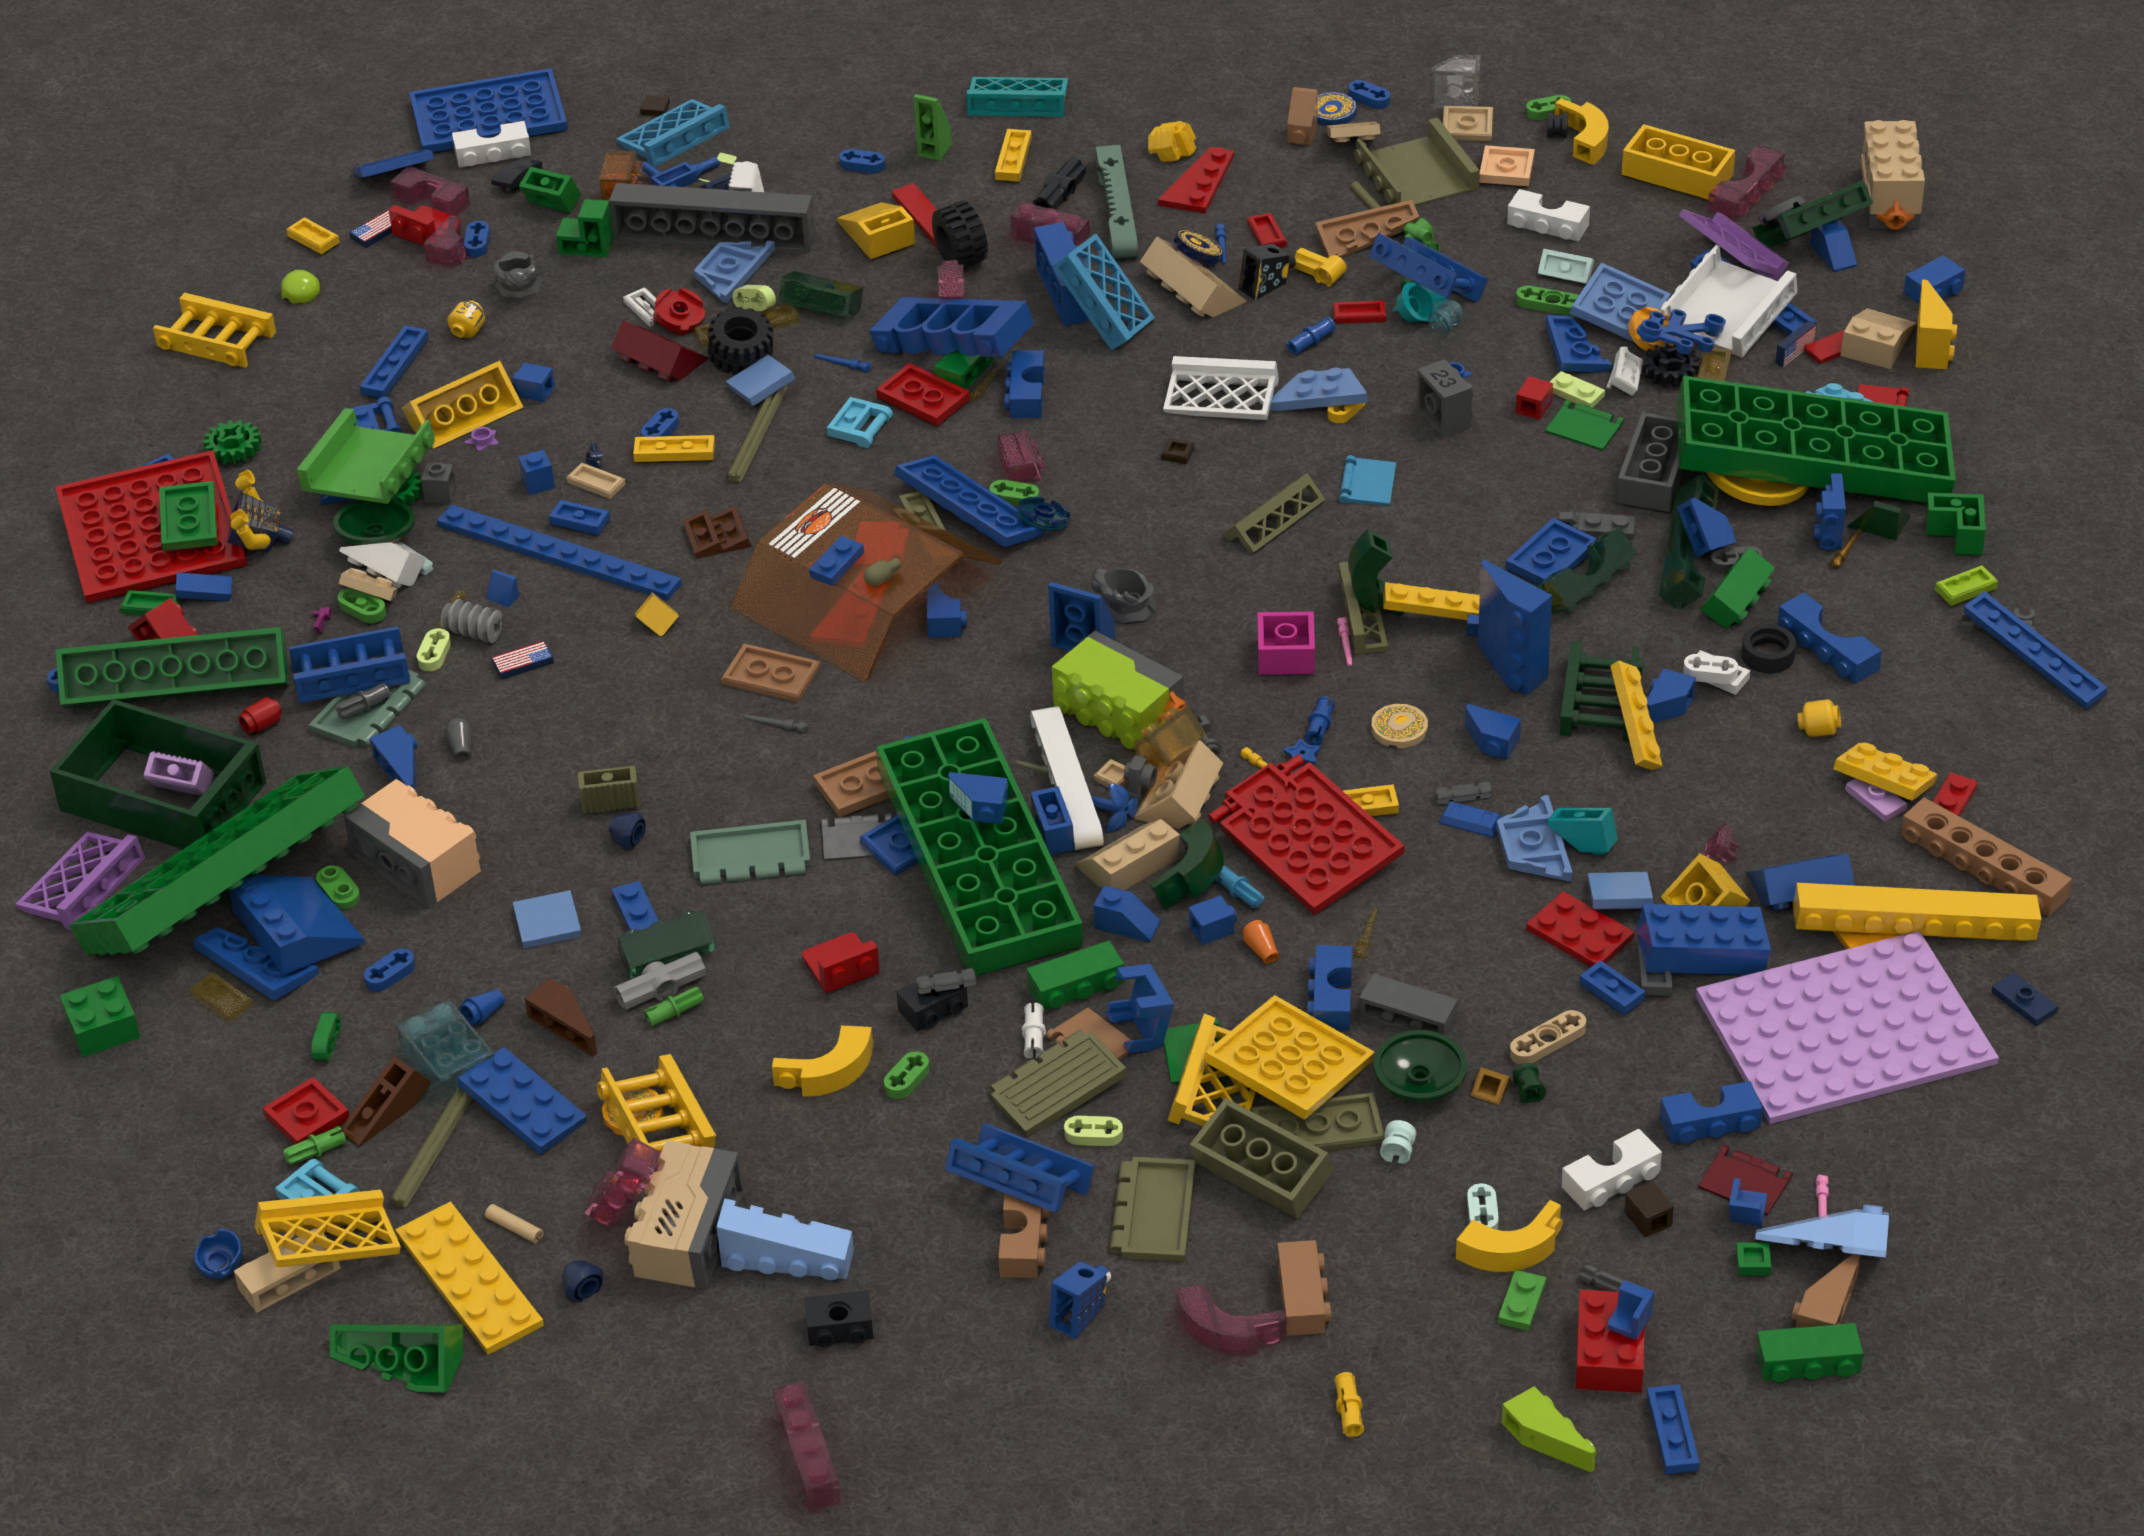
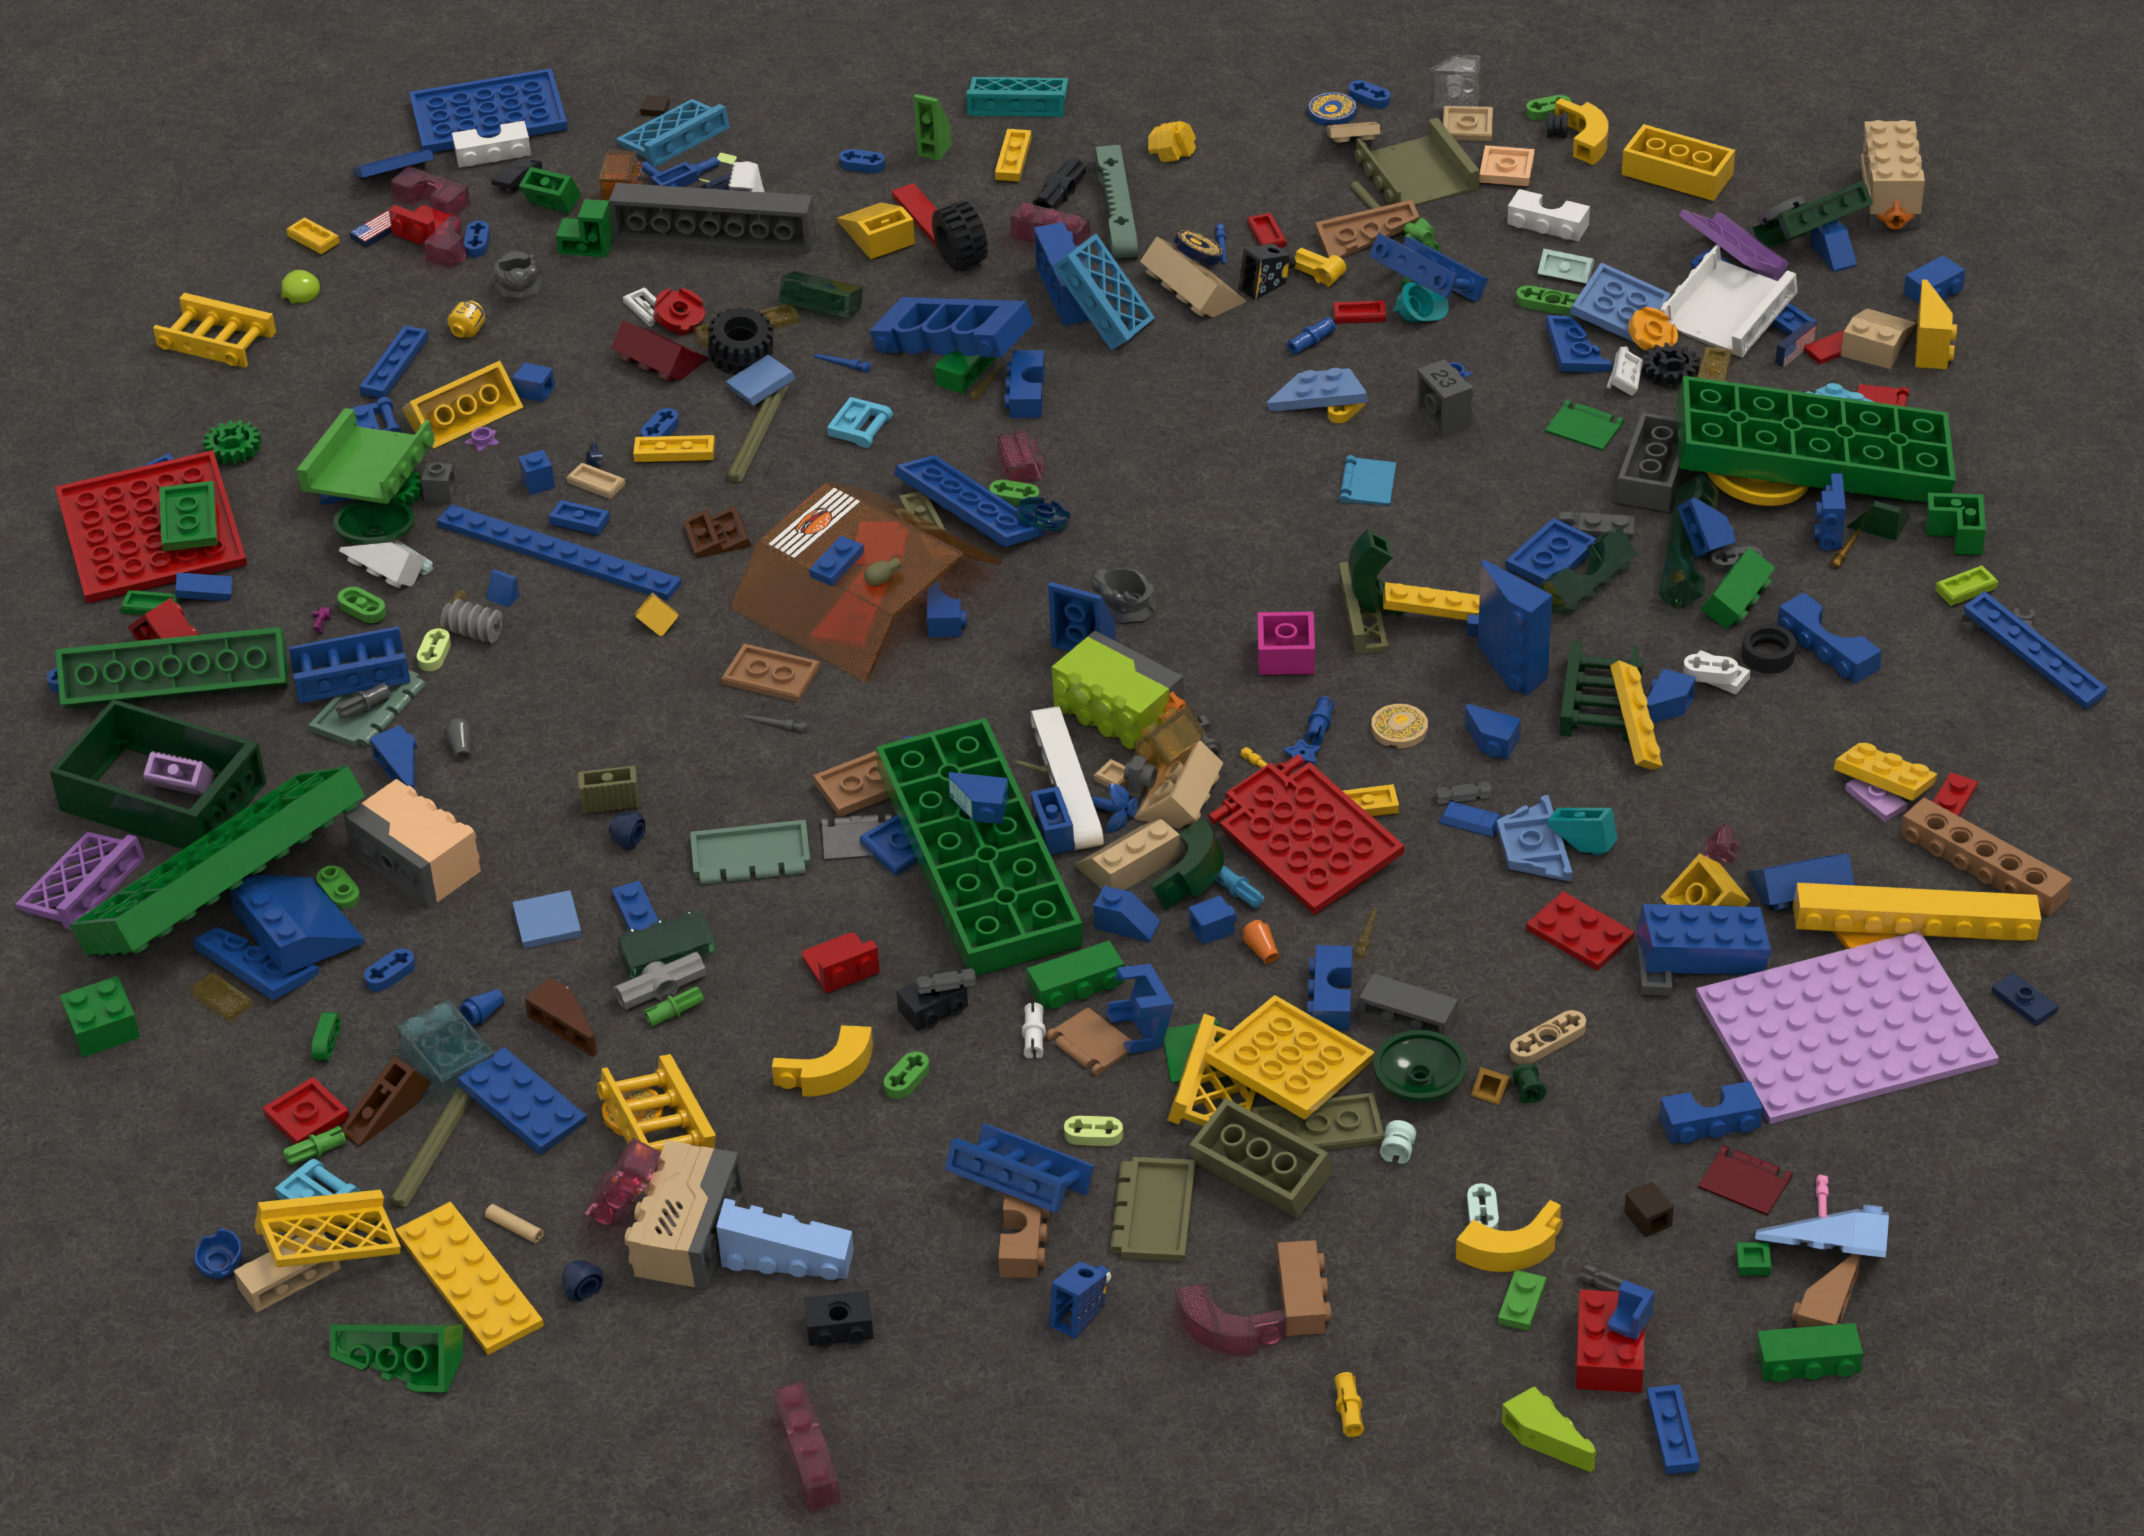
(254, 521): torso -> none
(260, 716): red brick -> none
(366, 583): tan wing -> none
(522, 660): tile -> none
(731, 266): medium blue wing -> none
(754, 301): yellowish green beam -> none
(923, 394): red plate -> none
(951, 280): clear pink arch -> none
(1058, 1083): olive hinge -> none
(1177, 451): dark brown tile -> none
(1199, 183): red wing -> none
(1222, 373): white fence -> none
(1267, 508): olive fence -> none
(1302, 116): medium nougat slope -> none
(1344, 632): bright pink piece -> none
(1447, 316): clear light blue wheel -> none
(1534, 398): red brick -> none
(1576, 390): yellowish green plate -> none
(1593, 1183): white arch -> none
(1612, 987): blue plate -> none
(1619, 890): medium blue tile -> none
(1652, 330): blue plant -> none
(1735, 197): clear pink arch -> none
(1747, 1206): blue panel -> none
(1820, 718): yellow head -> none

